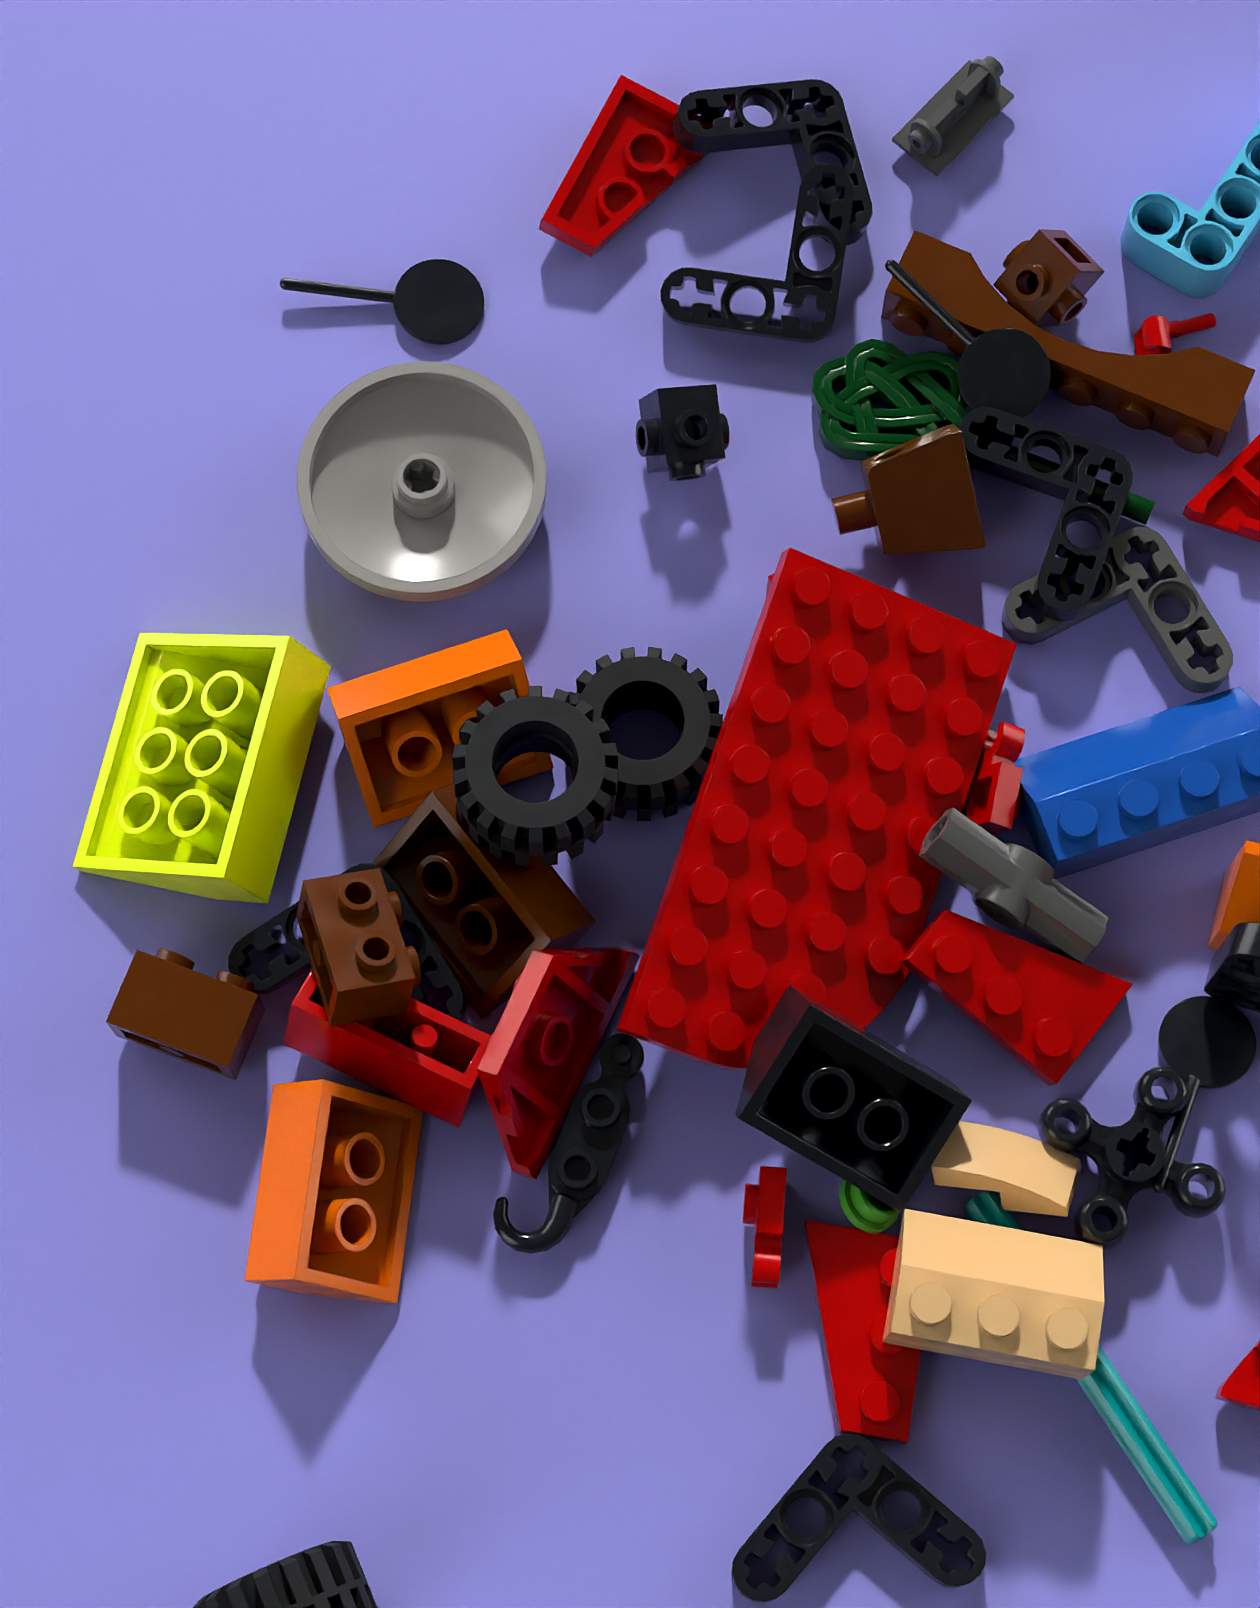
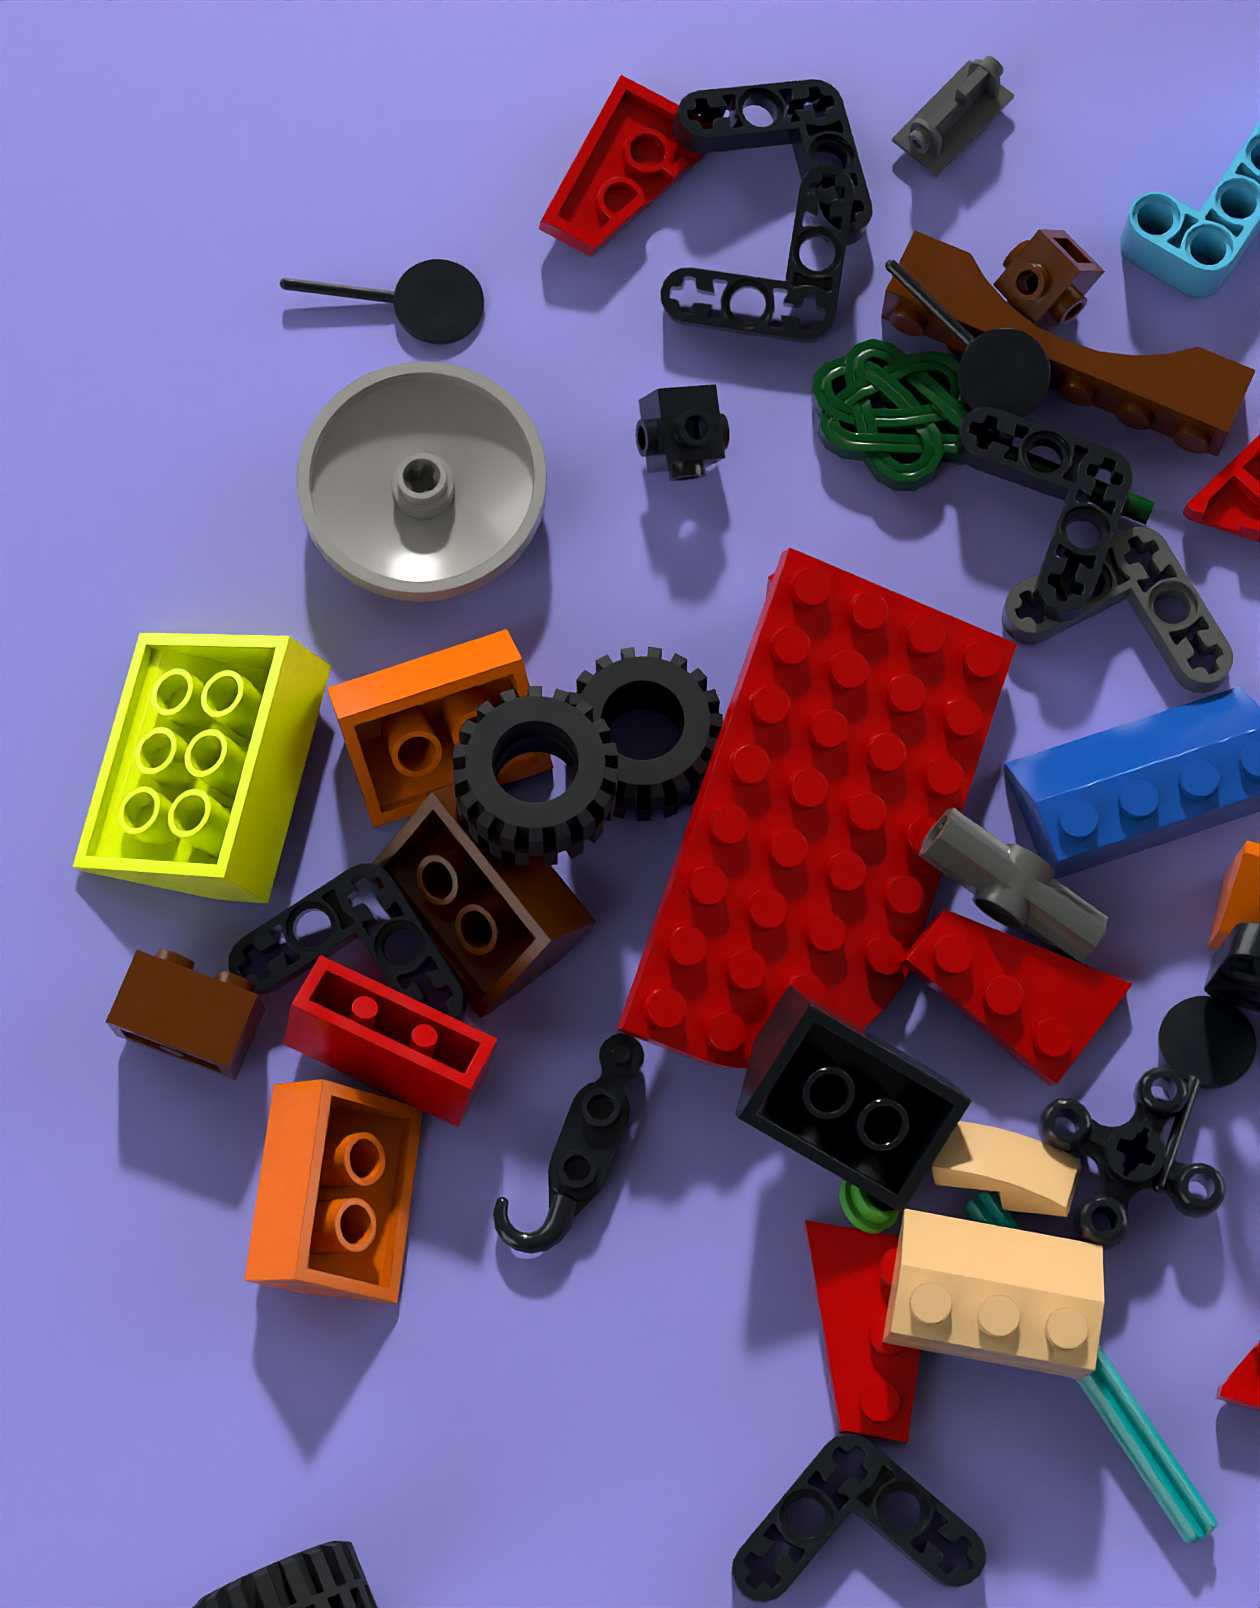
(357, 946): reddish brown brick -> none
(548, 1043): red wing -> none
(765, 1208): red plate -> none
(916, 497): reddish brown torso -> none
(994, 791): red plate -> none
(1157, 331): red hand -> none

